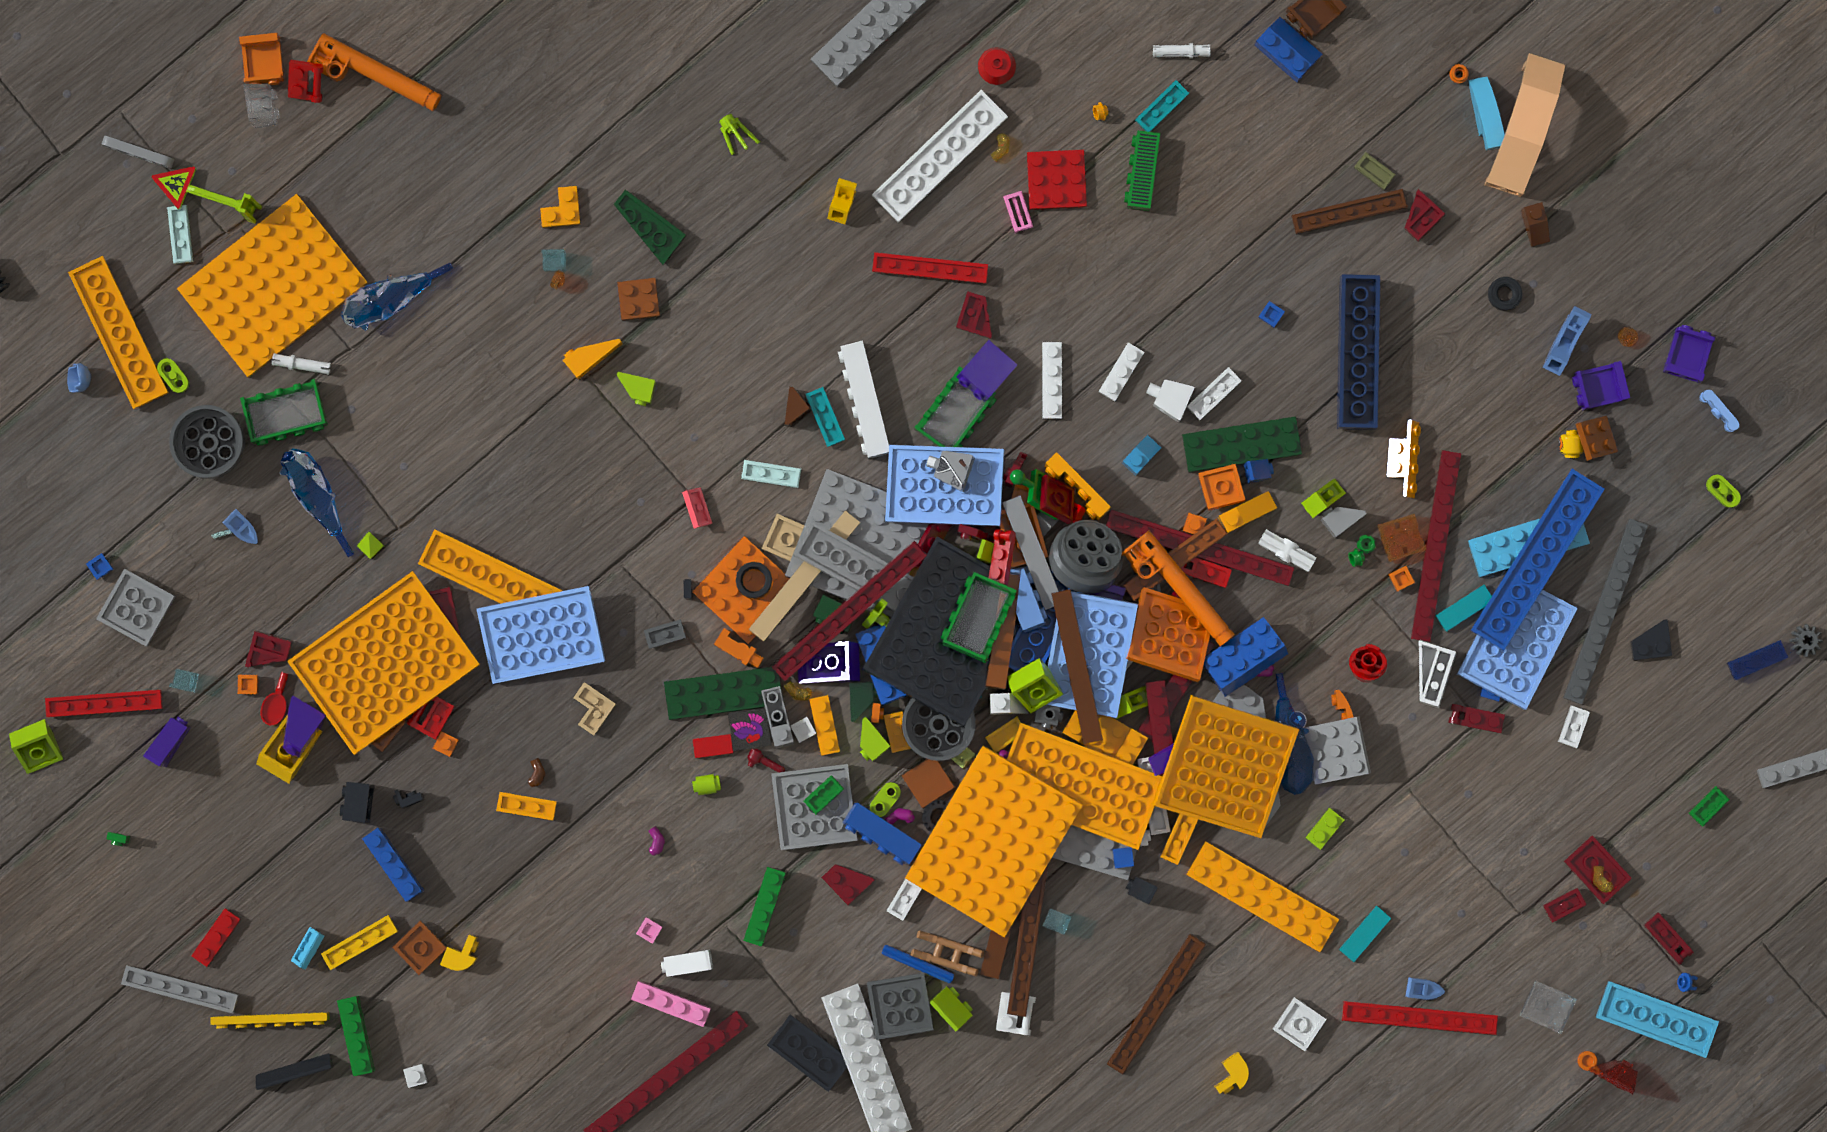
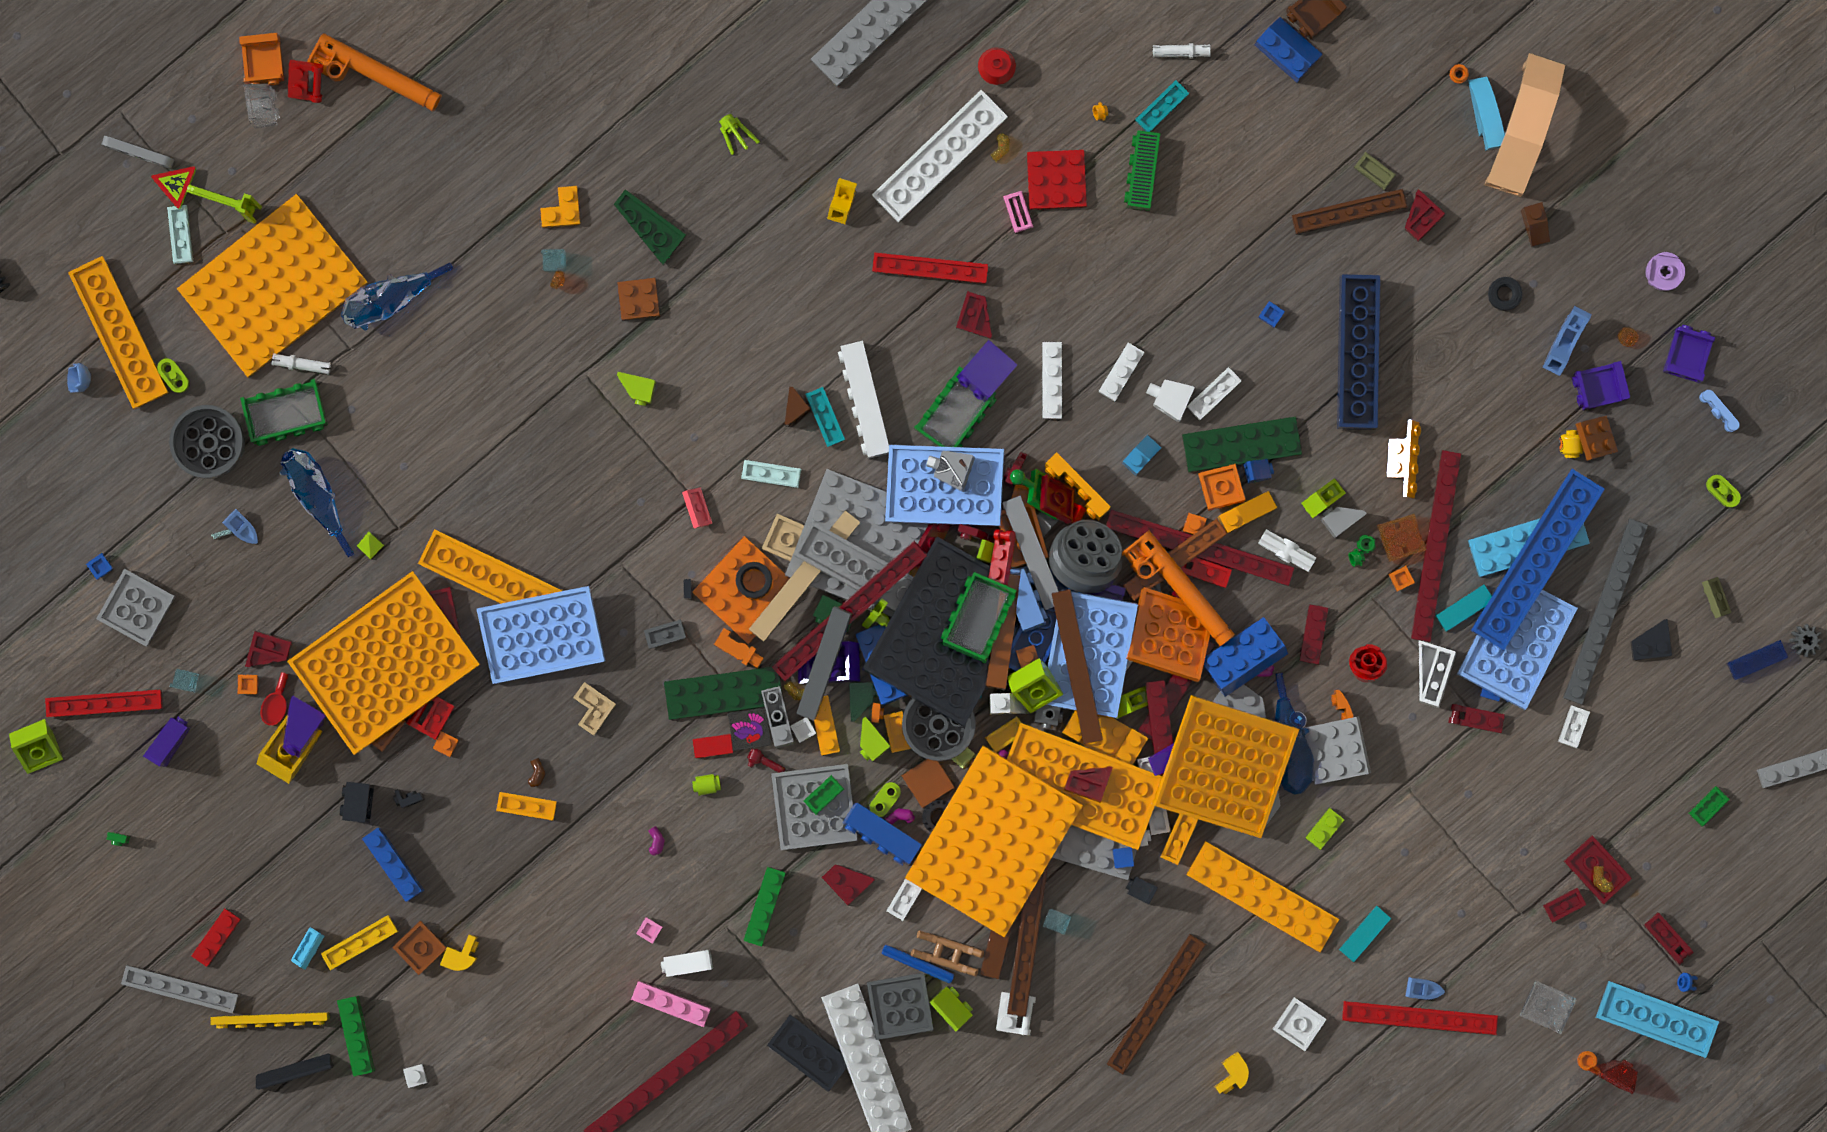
(586, 358): light orange slope -> none
(824, 663): none -> dark grey tile
(1026, 655): none -> dark orange plate
(1089, 782): none -> dark red wing
(1313, 634): none -> dark red plate
(1673, 264): none -> lavender plate
(1716, 597): none -> olive plate

